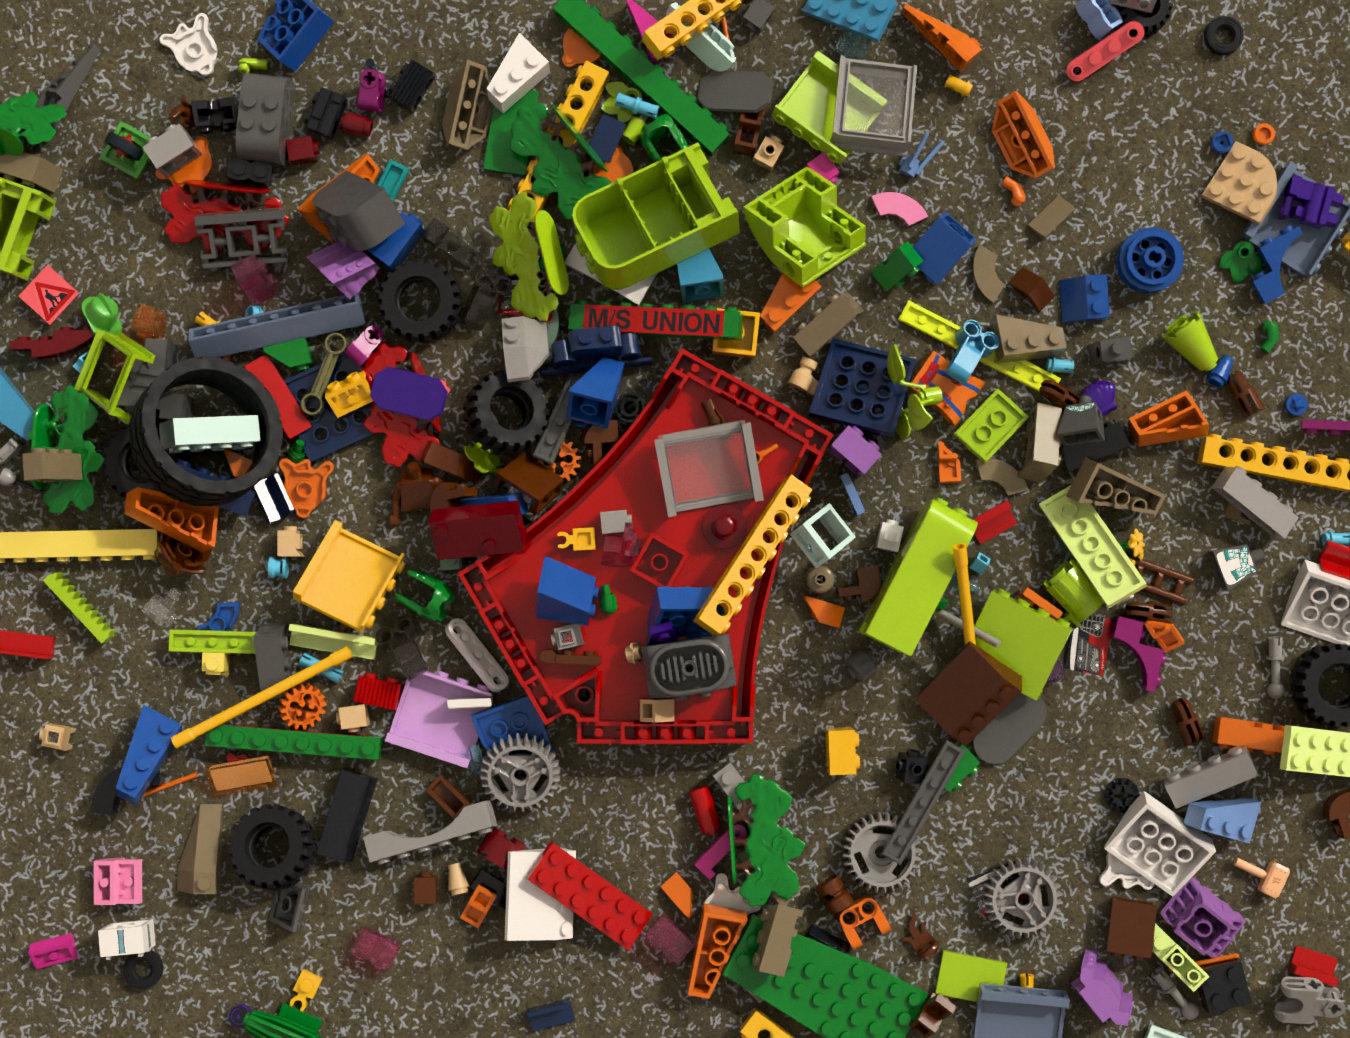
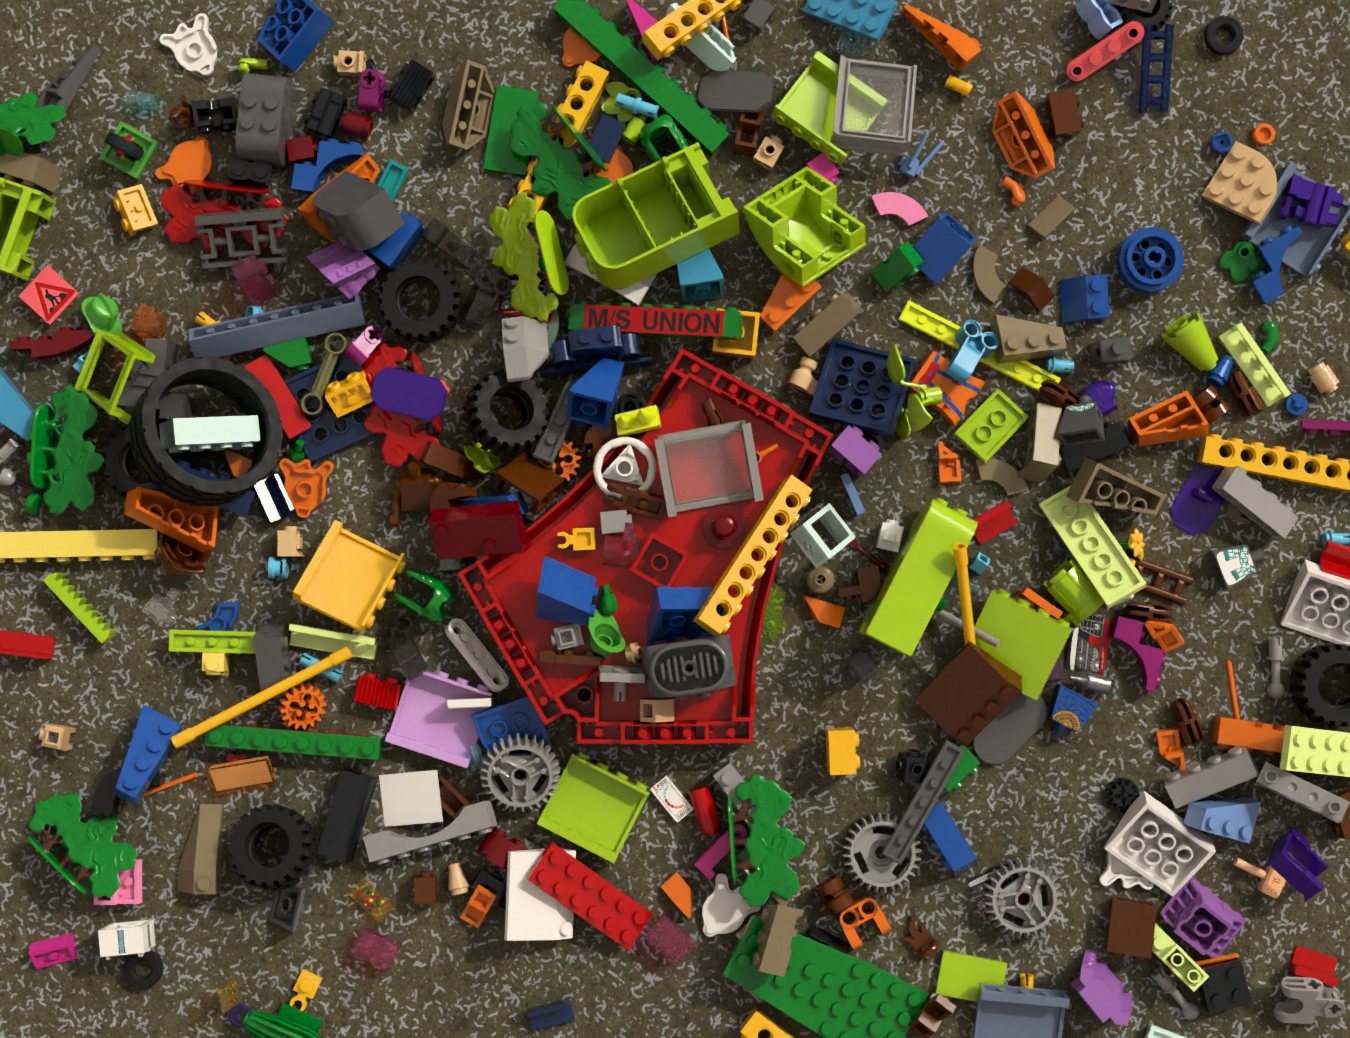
(33, 503): none -> green tile
(52, 465): dark tan wedge -> none
(86, 843): none -> green plant
(134, 209): none -> yellow bracket
(139, 100): none -> clear light blue piece
(172, 150): light grey brick -> none
(228, 995): none -> clear yellow tile
(330, 153): none -> blue arch
(353, 717): tan brick -> none
(355, 68): none -> tan brick
(371, 900): none -> clear yellow tile
(411, 798): none -> white sticker
(517, 74): white wedge -> none
(594, 806): none -> lime panel
(605, 635): none -> bright green piece
(620, 676): none -> light grey tile
(625, 465): none -> white piece
(636, 501): none -> reddish brown hinge
(638, 421): none -> neon yellow tile
(663, 633): dark purple plate -> none
(671, 798): none -> white tile
(715, 939): orange wedge -> none
(773, 619): none -> clear neon green tile
(853, 544): none -> dark red hinge
(949, 841): none -> blue wedge
(1063, 113): none -> reddish brown brick
(1069, 710): none -> blue torso
(1091, 682): none -> flat silver piece
(1147, 57): none -> clear blue bar
(1169, 746): none -> orange slope
(1197, 501): none -> dark purple shield
(1210, 404): none -> reddish brown wheel
(1232, 690): none -> orange axle
(1253, 365): none -> yellowish green fence
(1297, 863): none -> dark purple piece
(1302, 792): none -> light grey fence
(1323, 378): none -> tan brick

